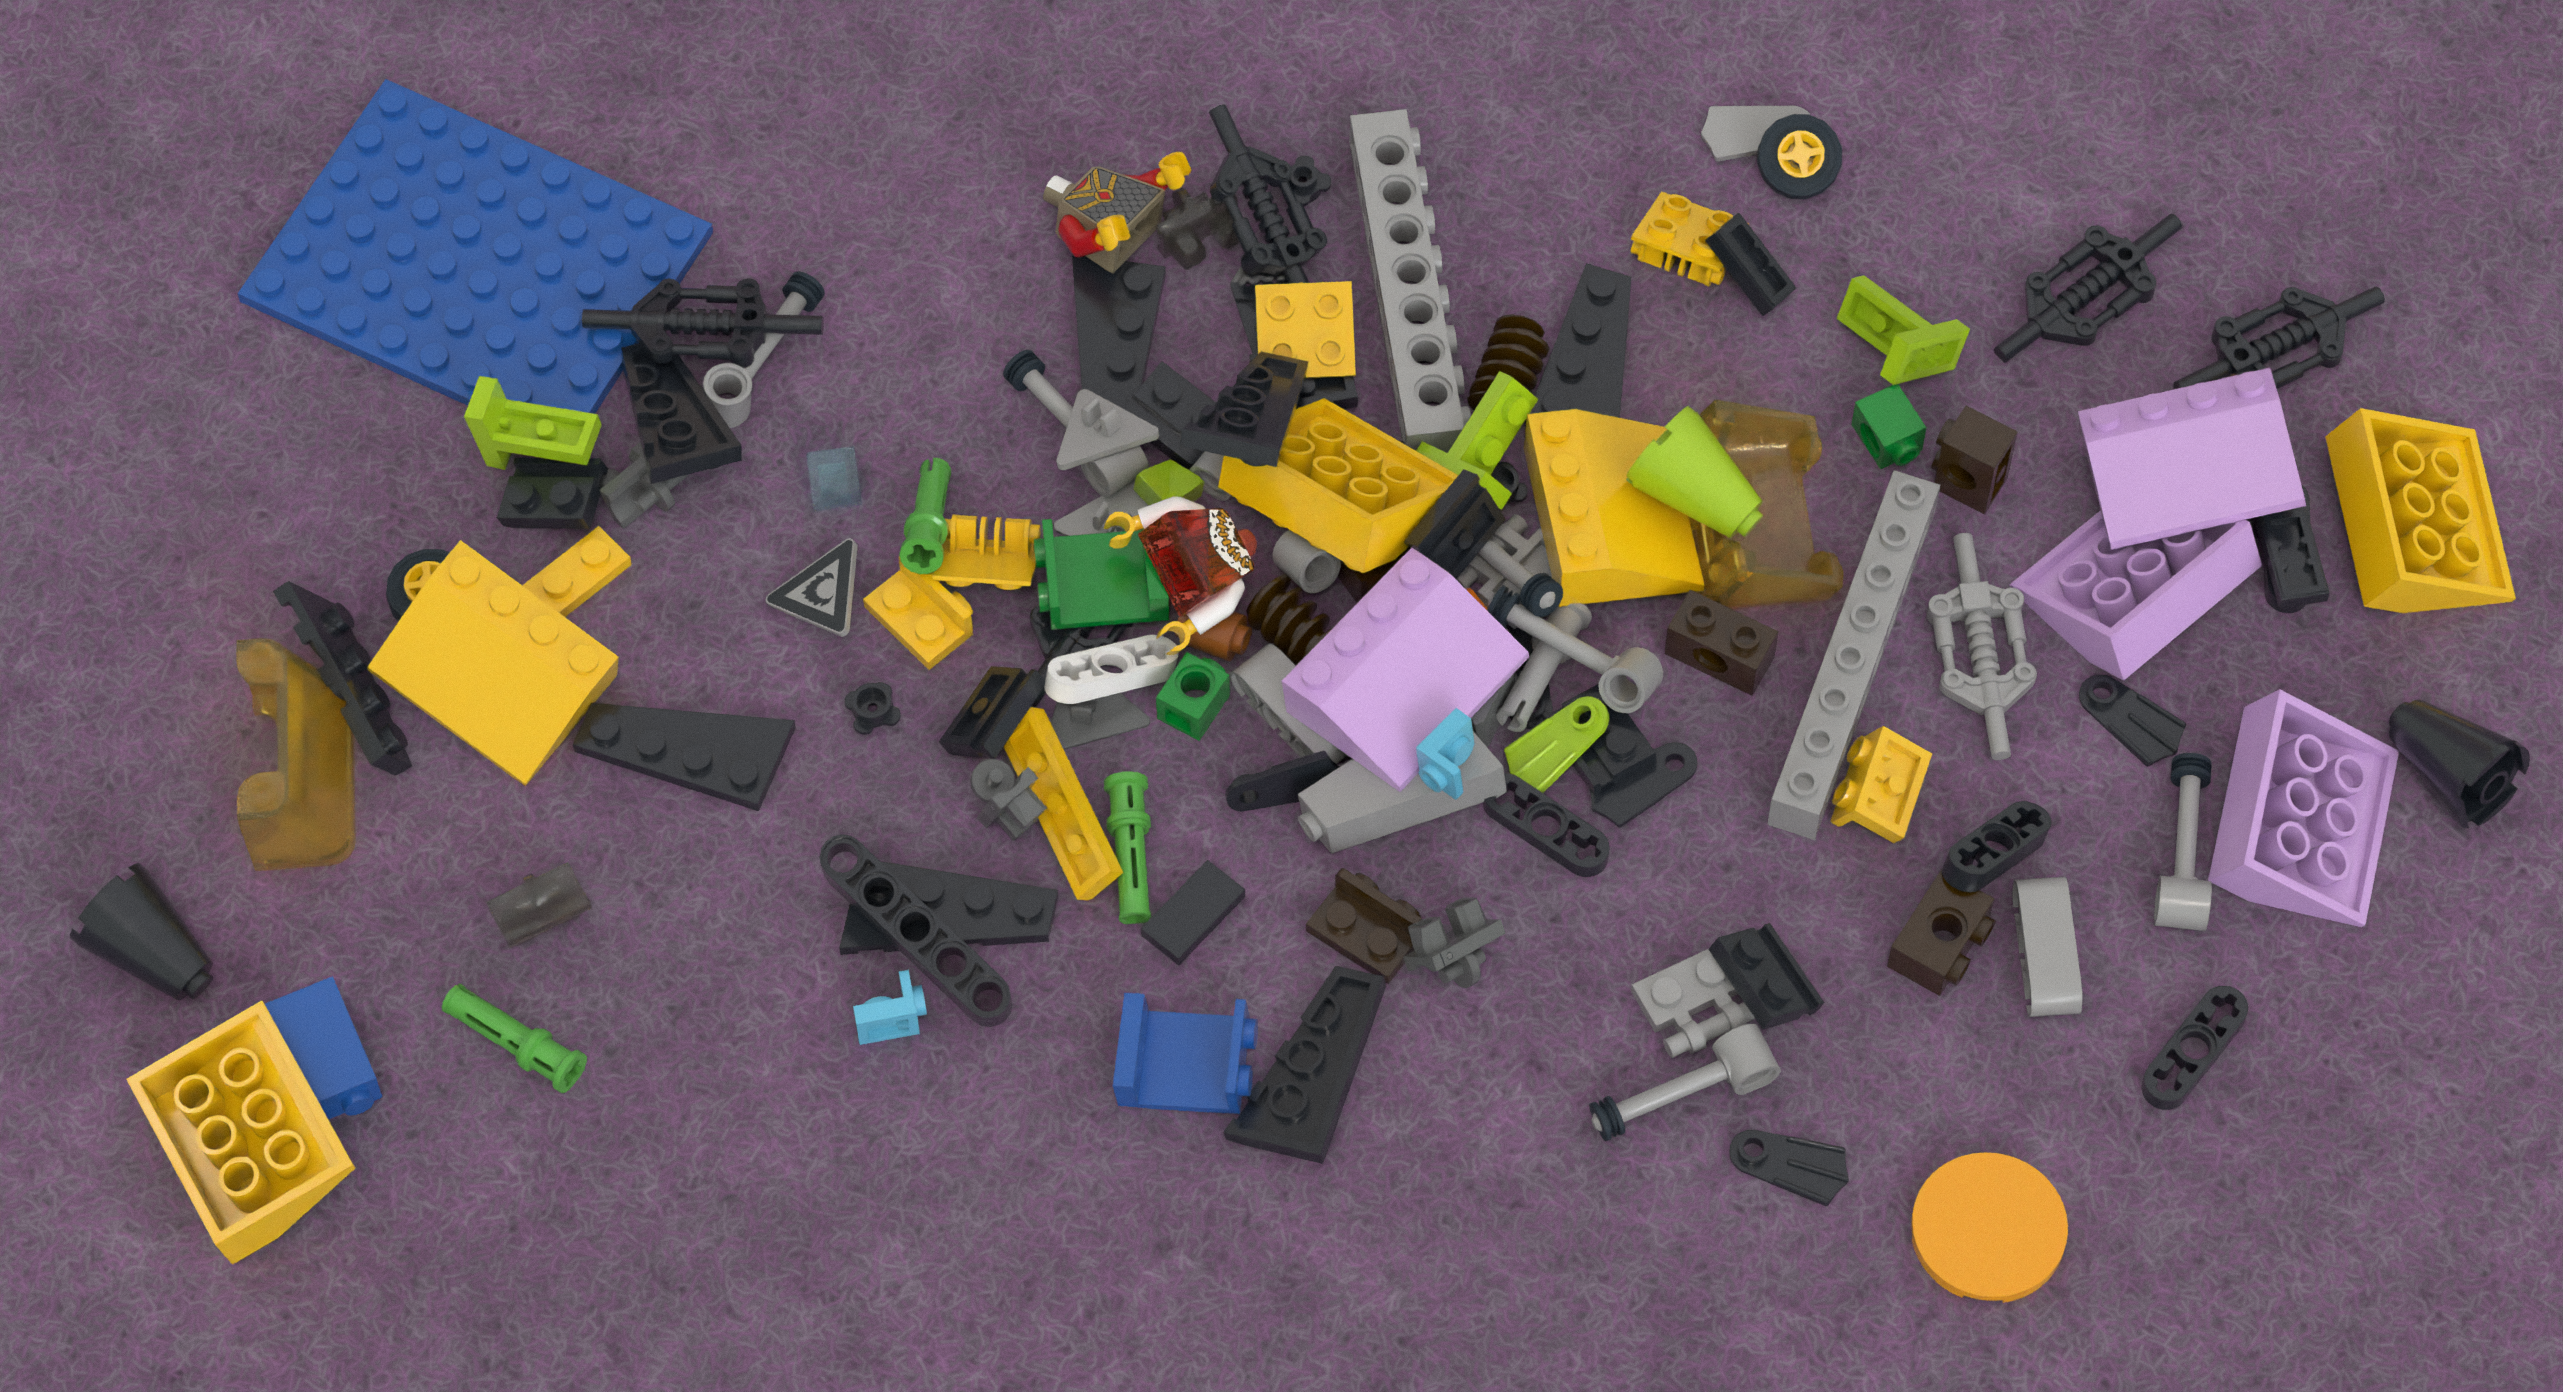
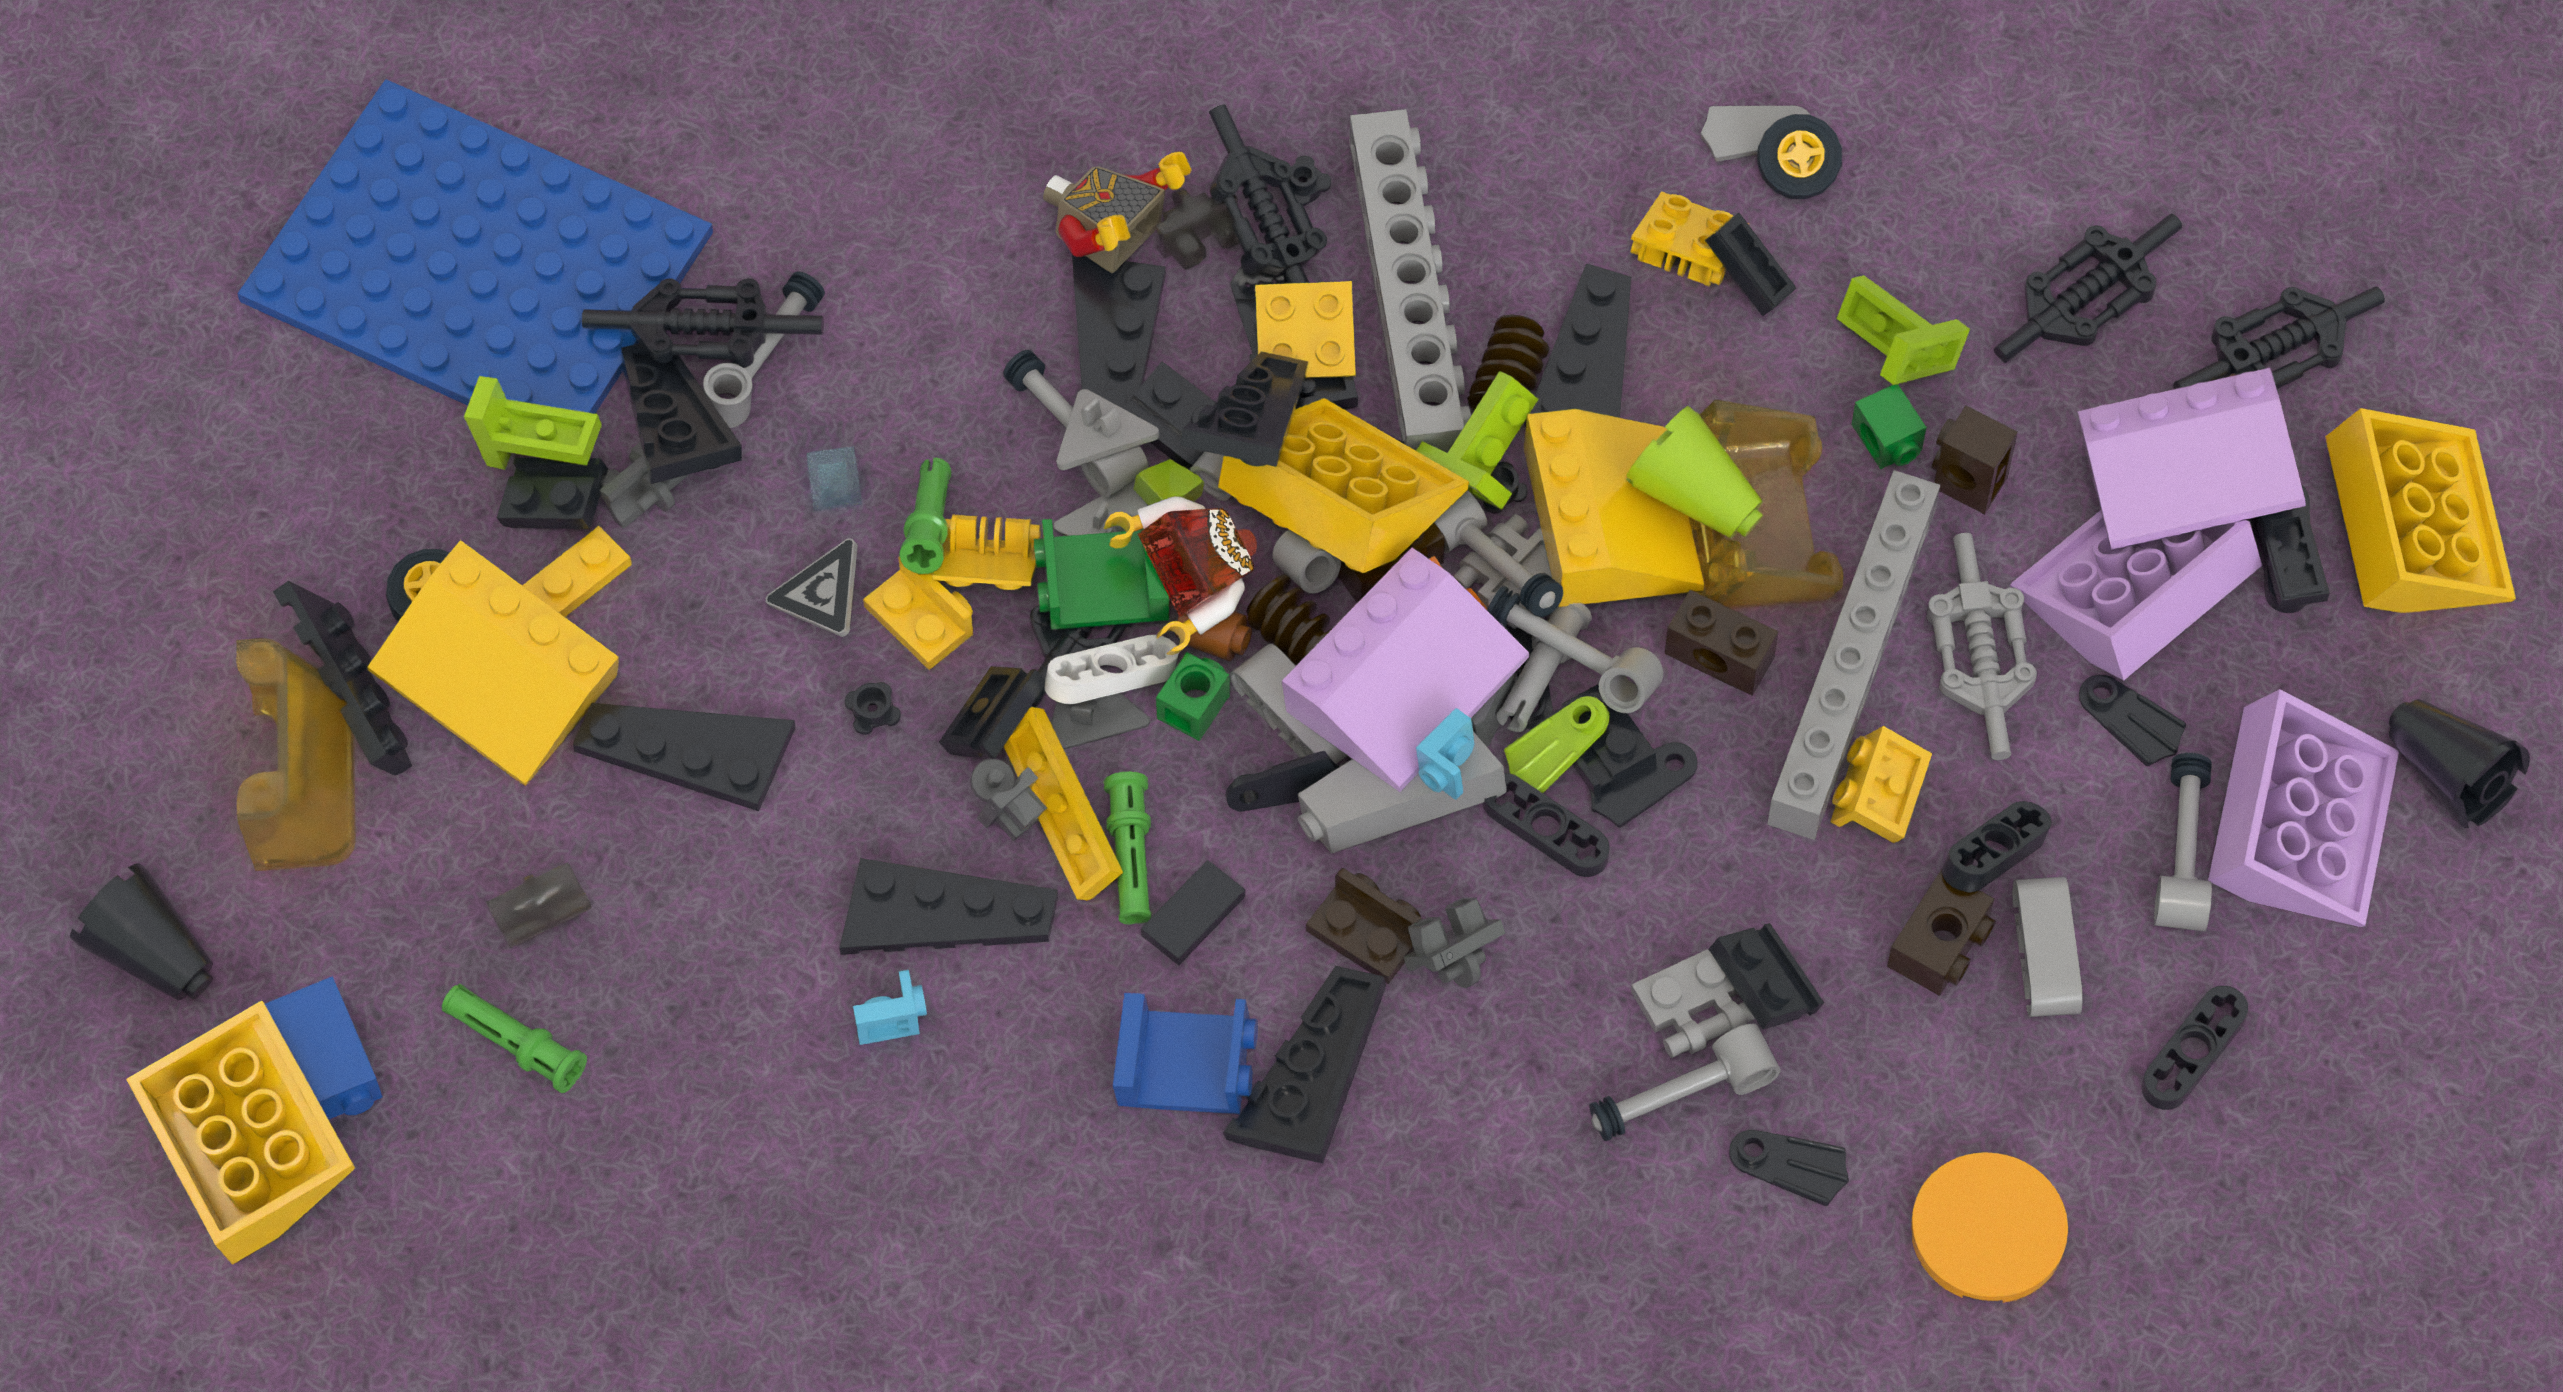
(906, 908): black beam -> none
(1457, 525): black plate -> none

